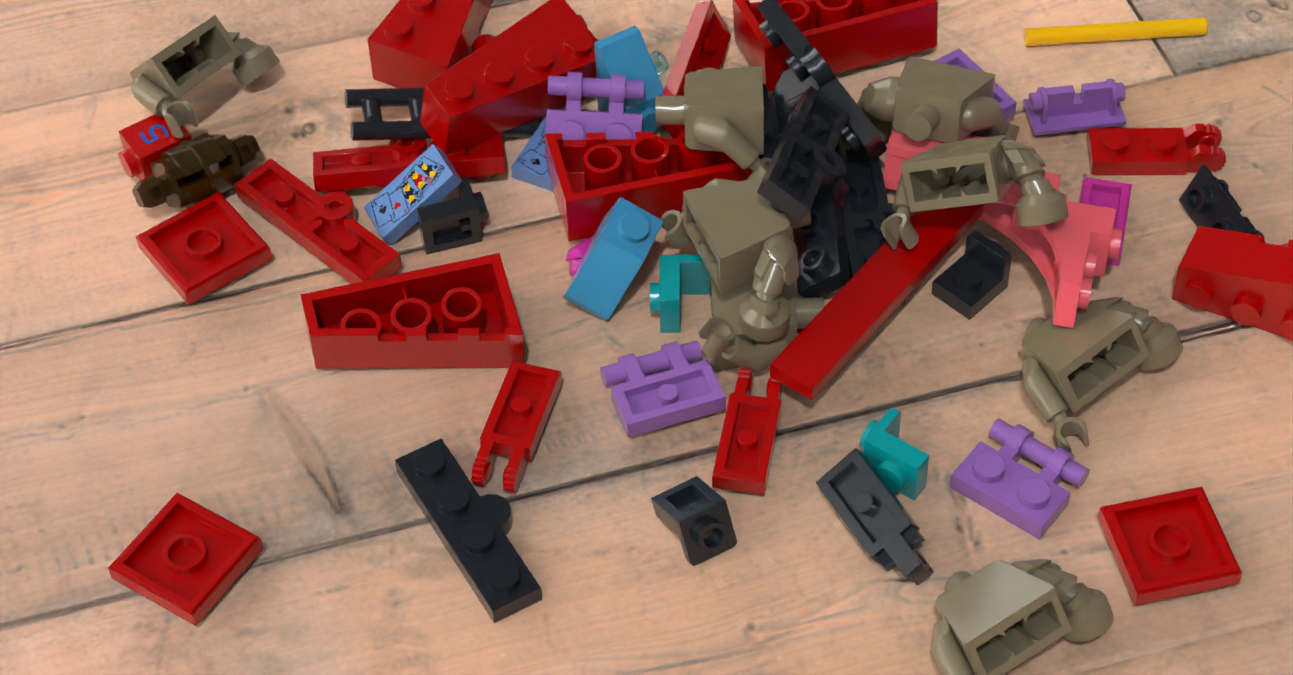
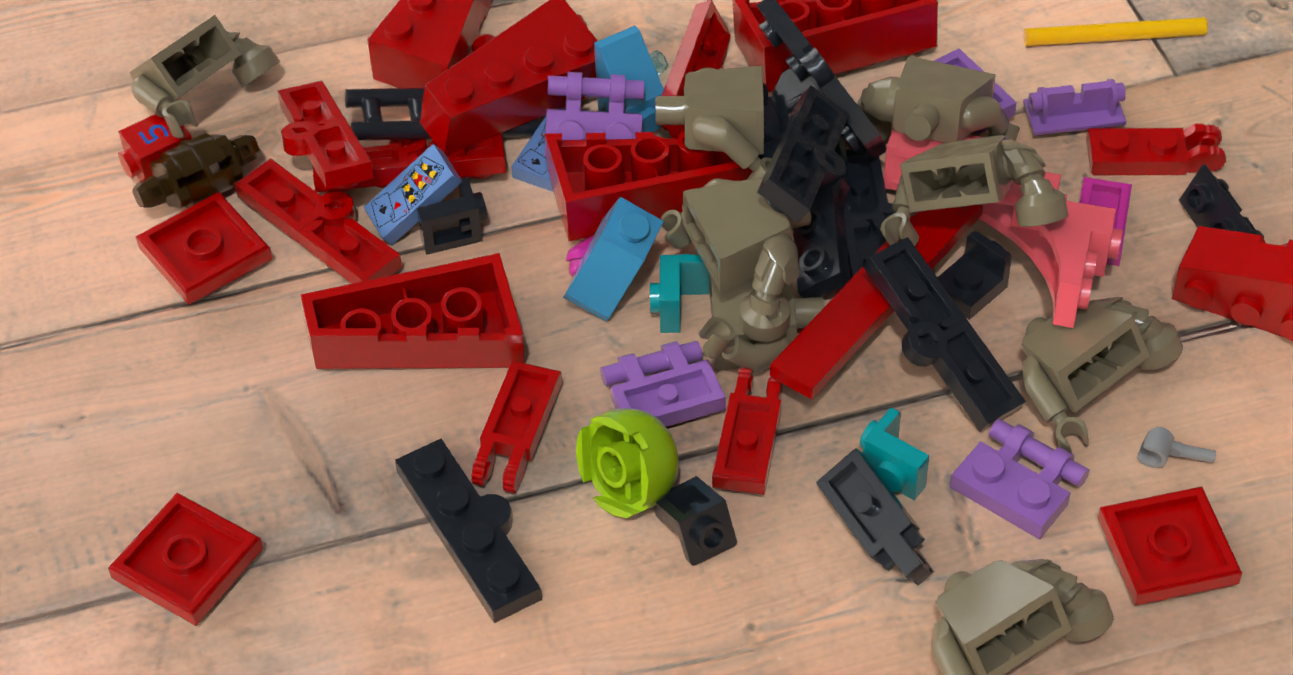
(323, 135): none -> red hinge
(628, 460): none -> lime cylinder
(942, 334): none -> black hinge
(1160, 444): none -> light grey hand

